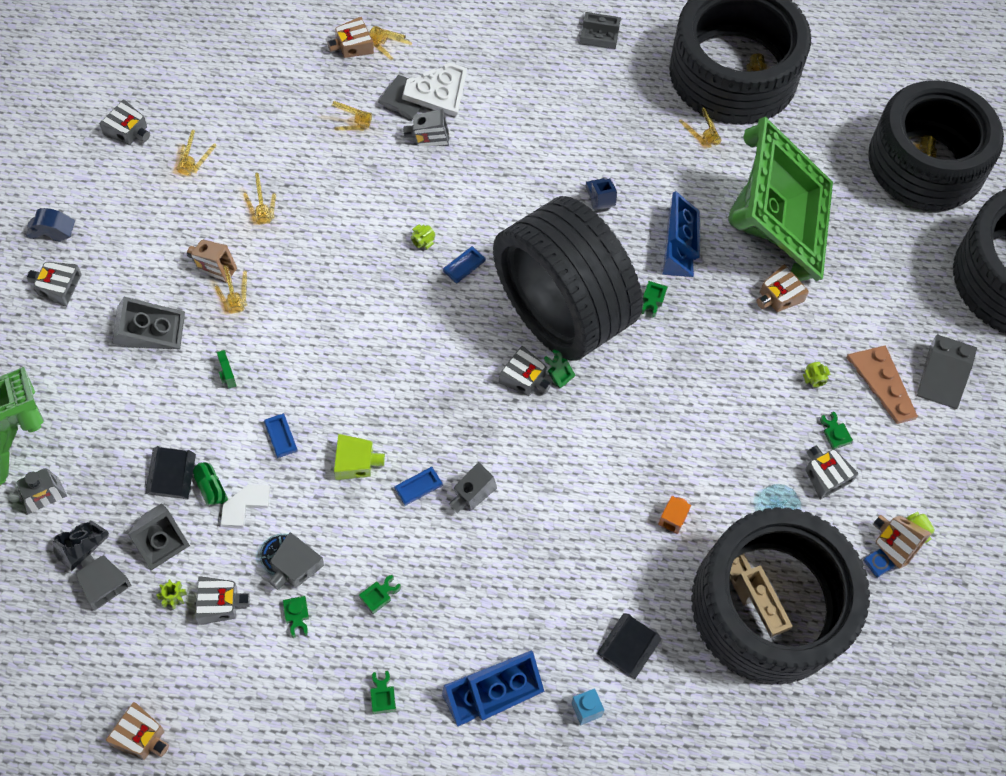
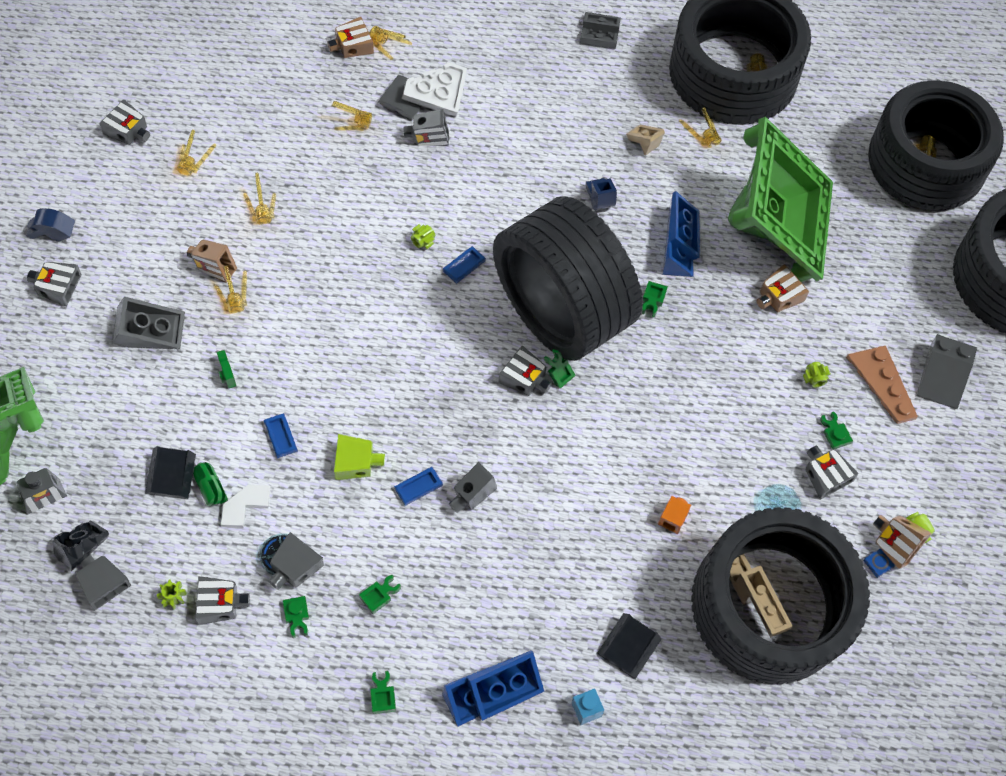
(138, 734): torso -> none
(157, 536): dark grey slope -> none
(647, 136): none -> tan slope

